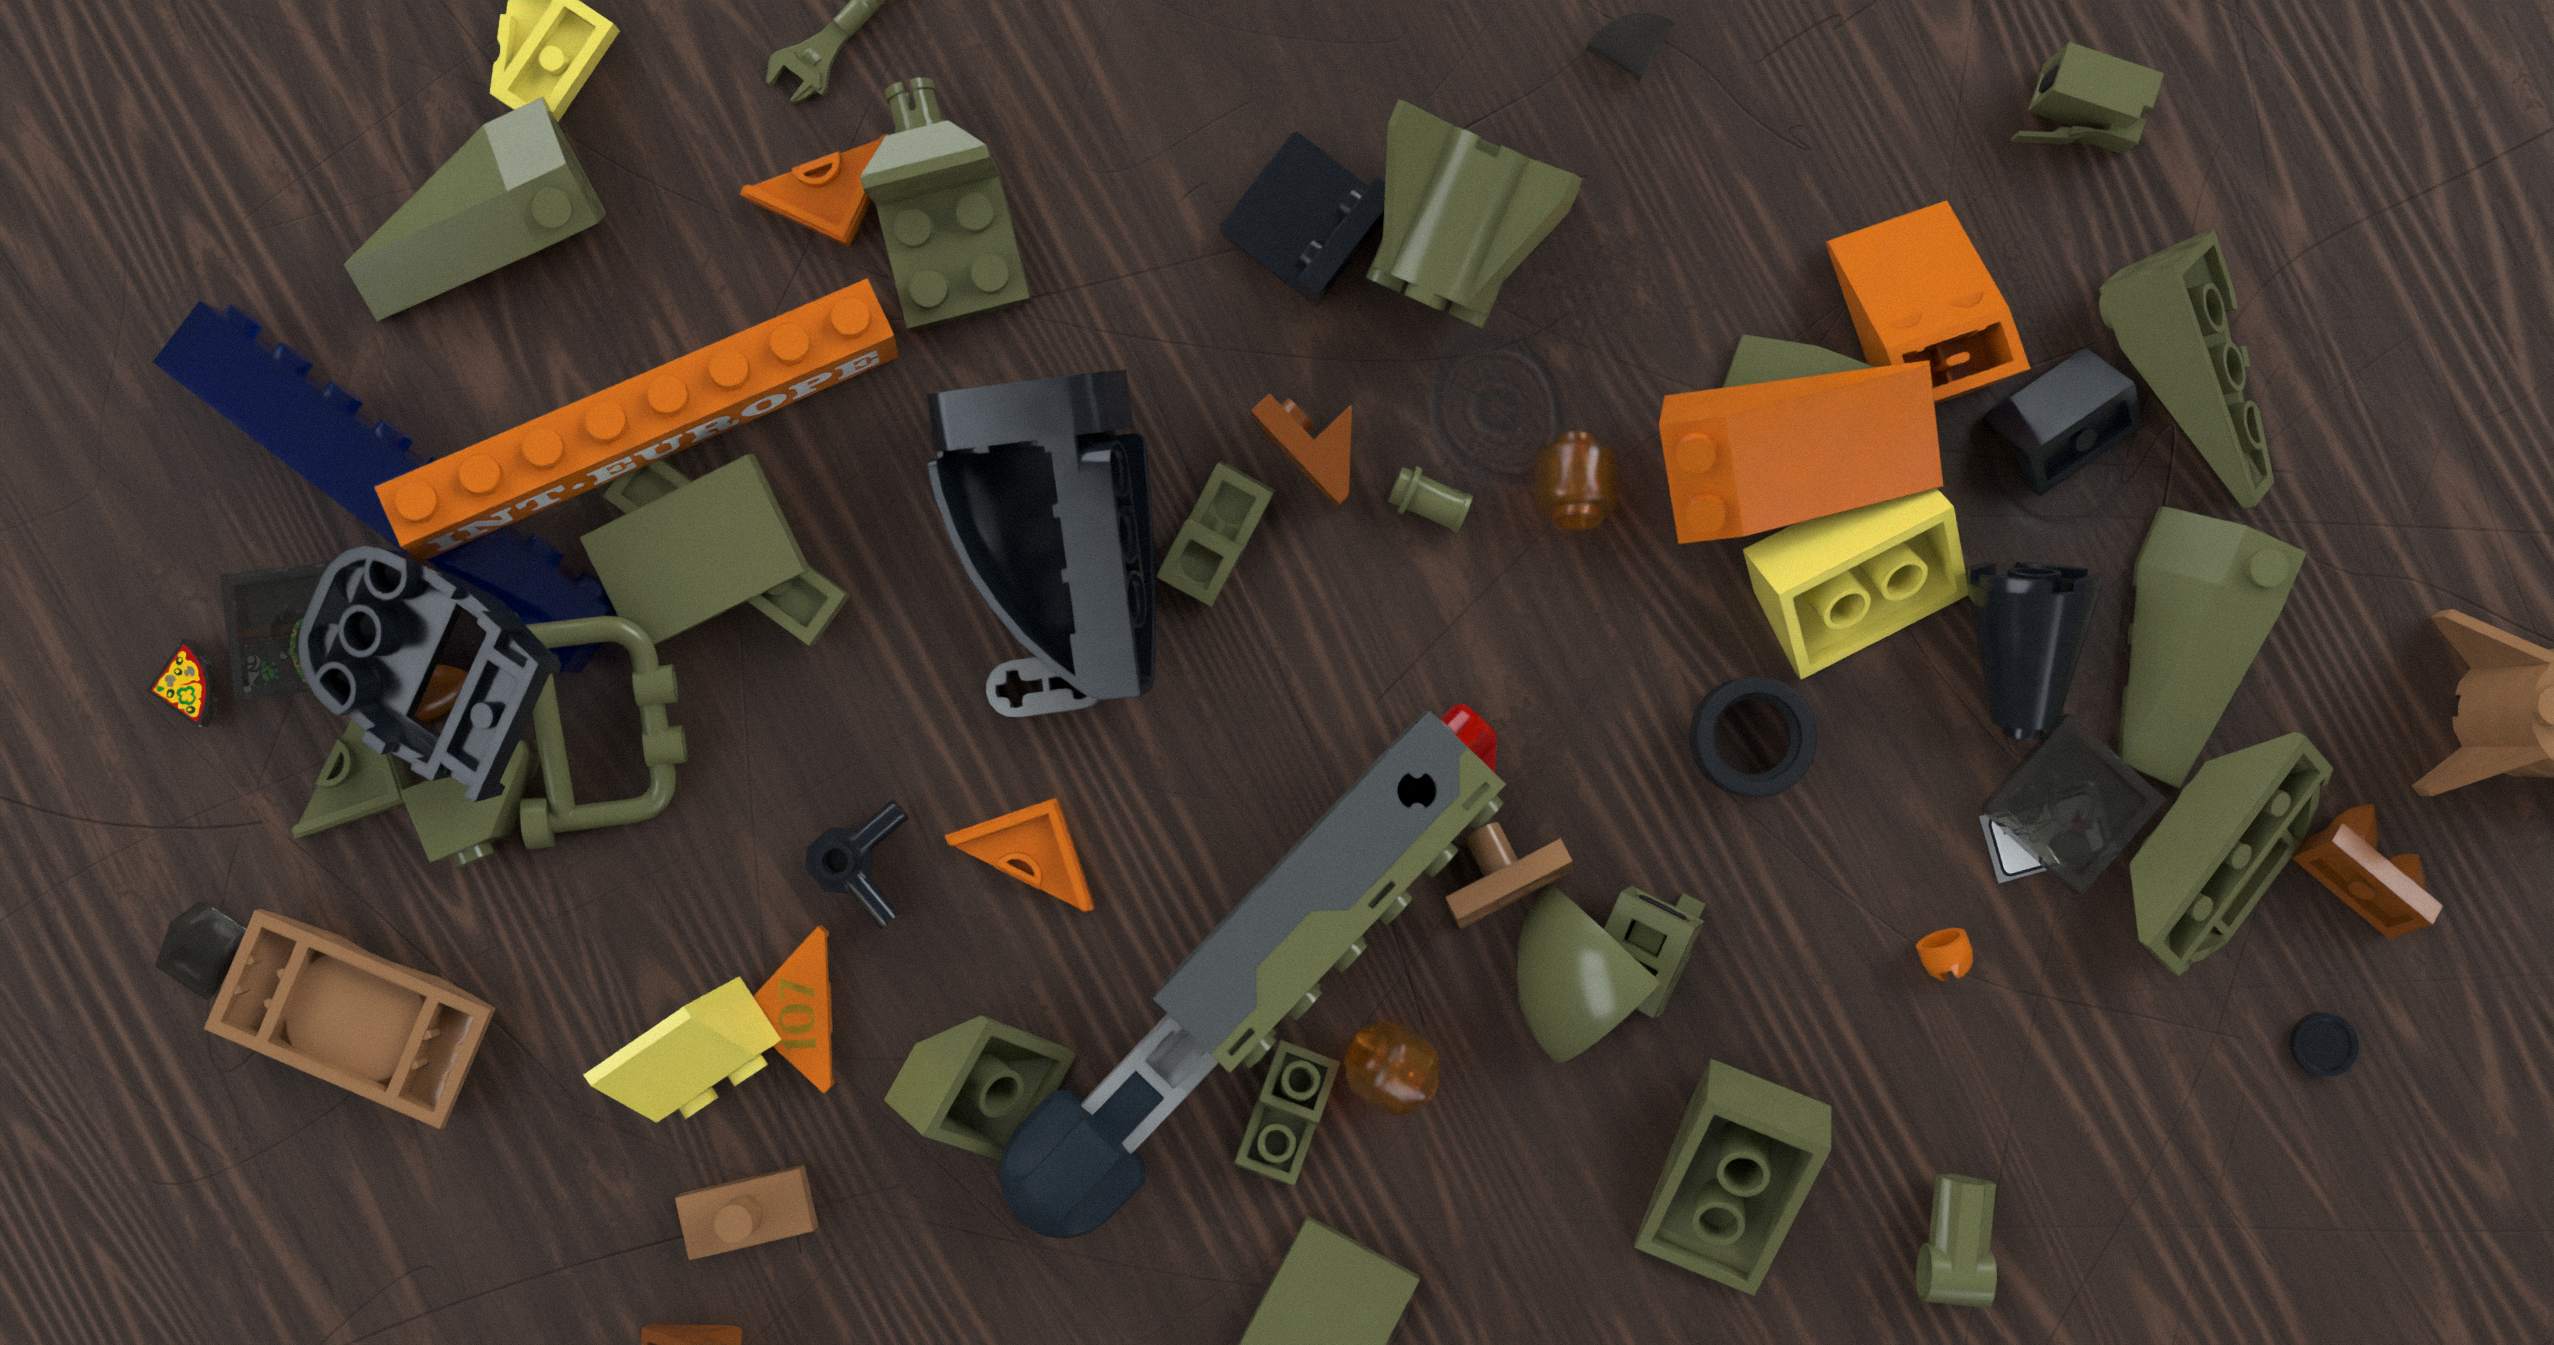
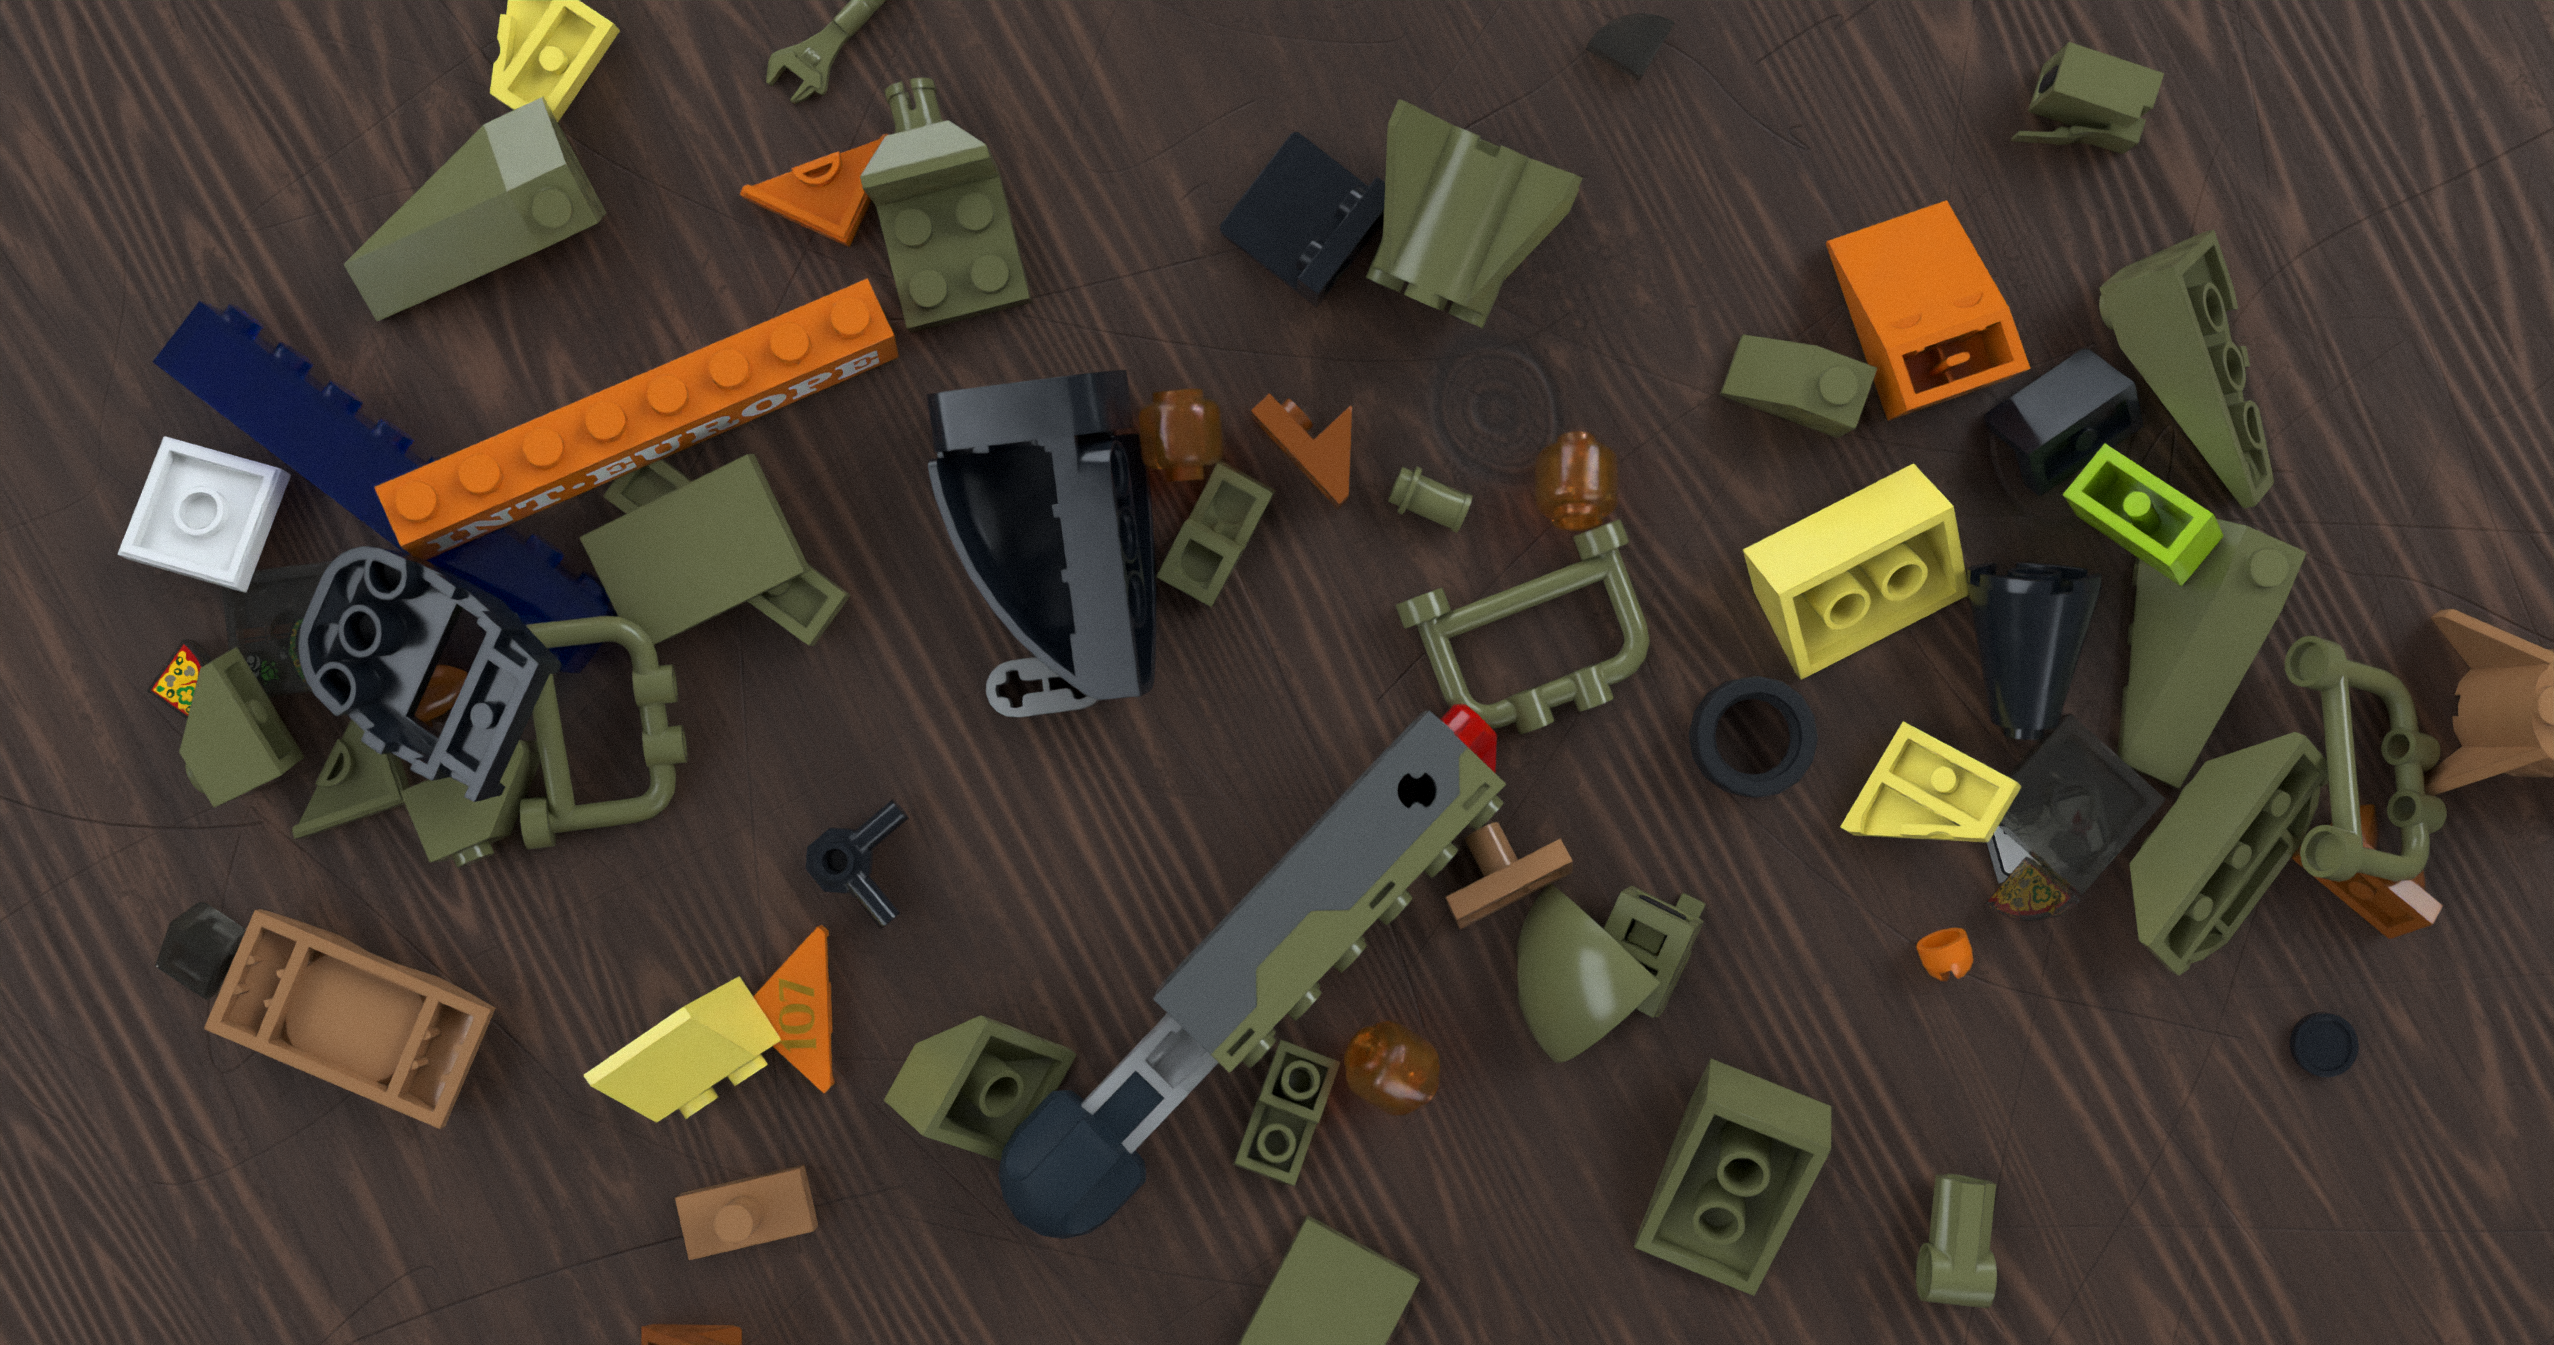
(204, 514): none -> white tile
(234, 732): none -> olive slope
(1033, 848): orange tile -> none
(1181, 433): none -> clear orange head
(1585, 686): none -> olive bar
(1798, 449): orange slope -> none
(1930, 793): none -> light yellow wing
(2031, 894): none -> clear smoke tile
(2143, 514): none -> lime brick
(2338, 849): none -> olive bar

